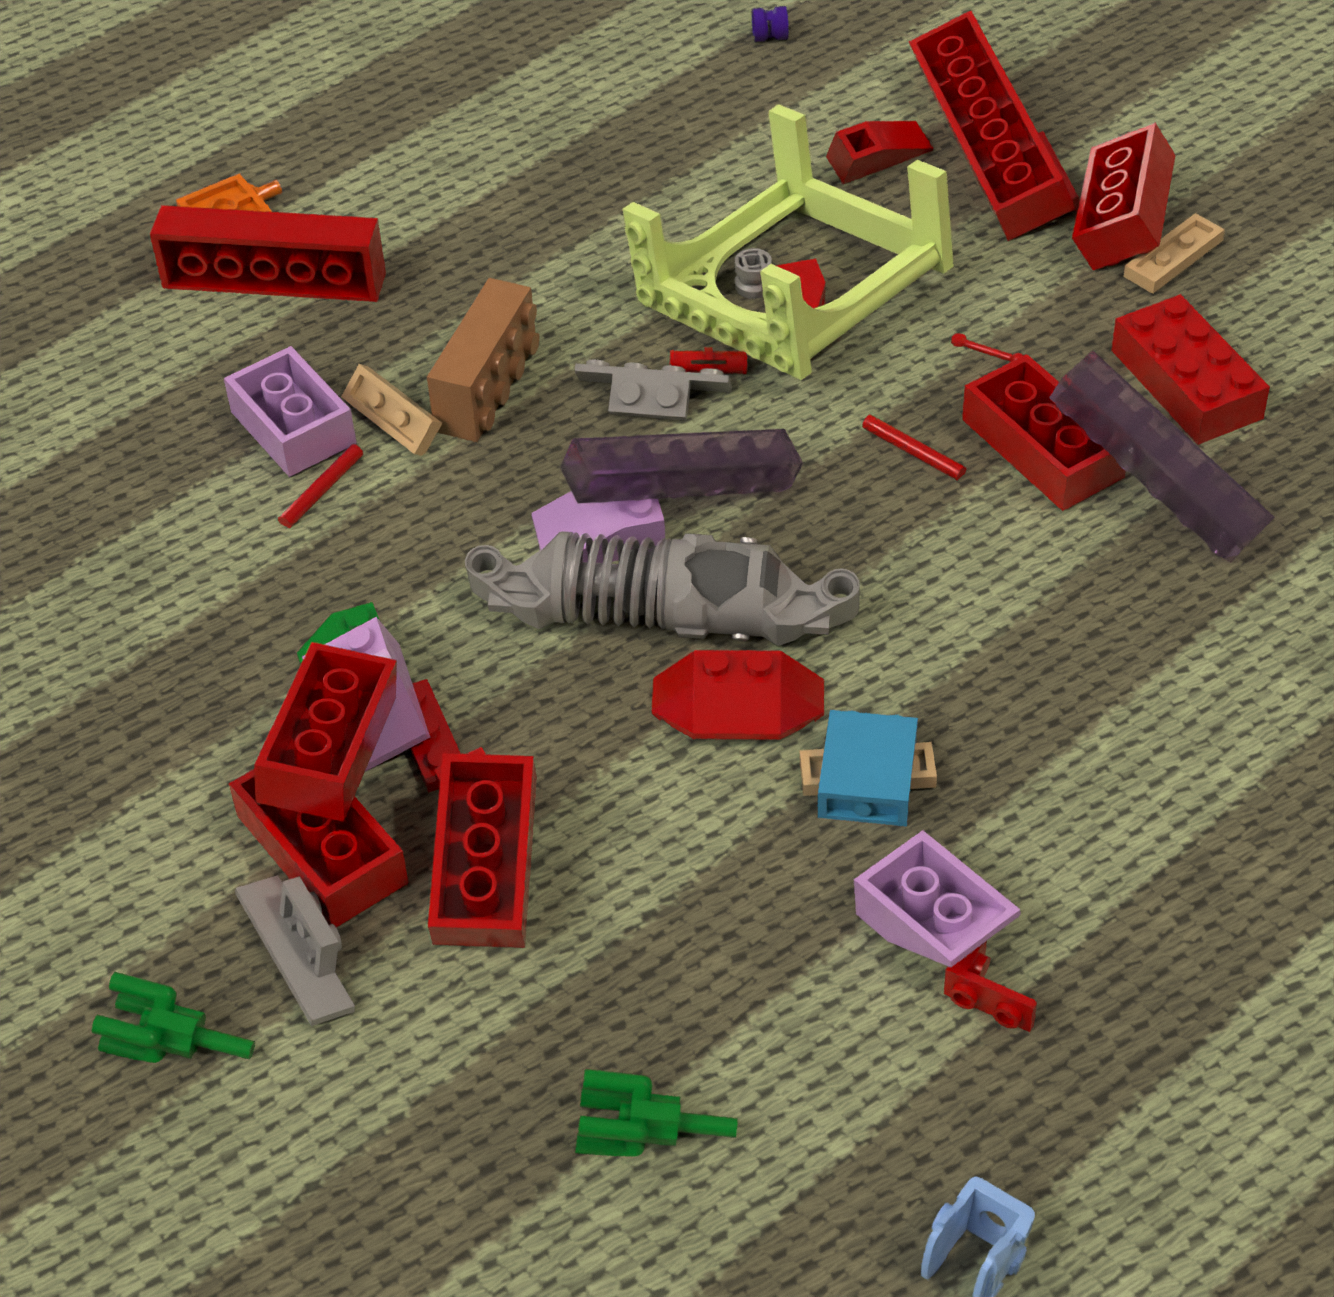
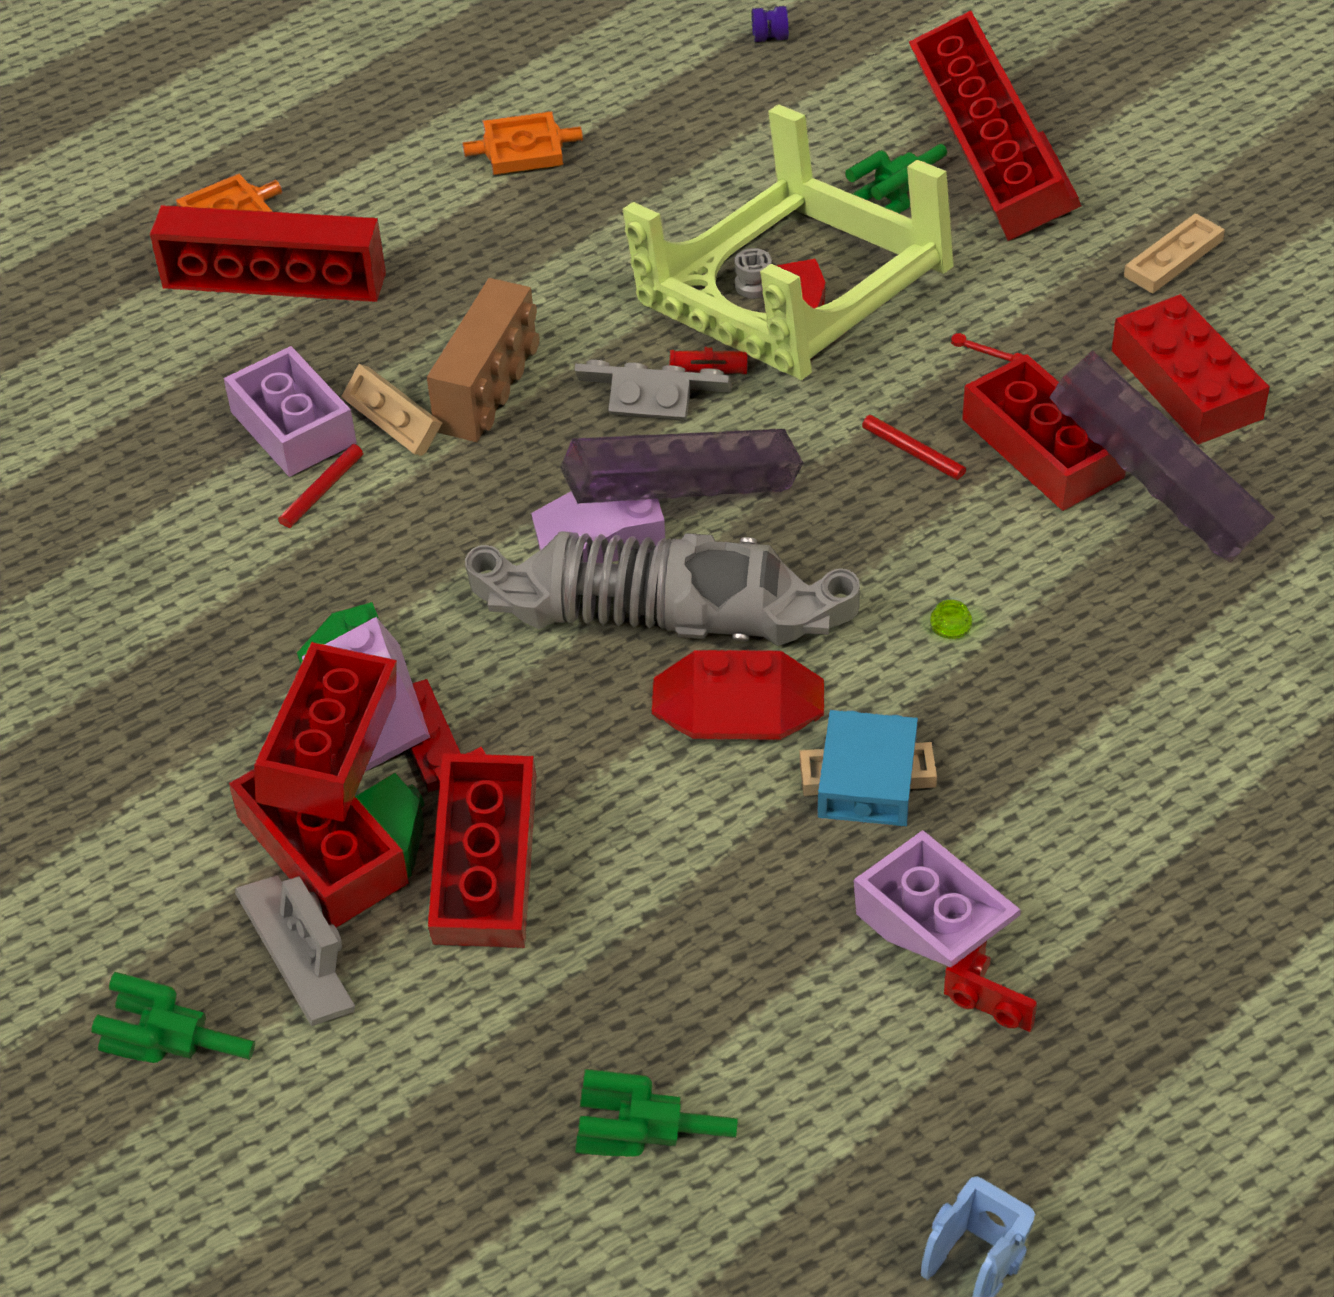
(398, 812): none -> green slope
(522, 142): none -> orange plate
(875, 147): red slope -> none
(890, 176): none -> green plant
(951, 619): none -> clear neon green plate
(1124, 197): red brick -> none

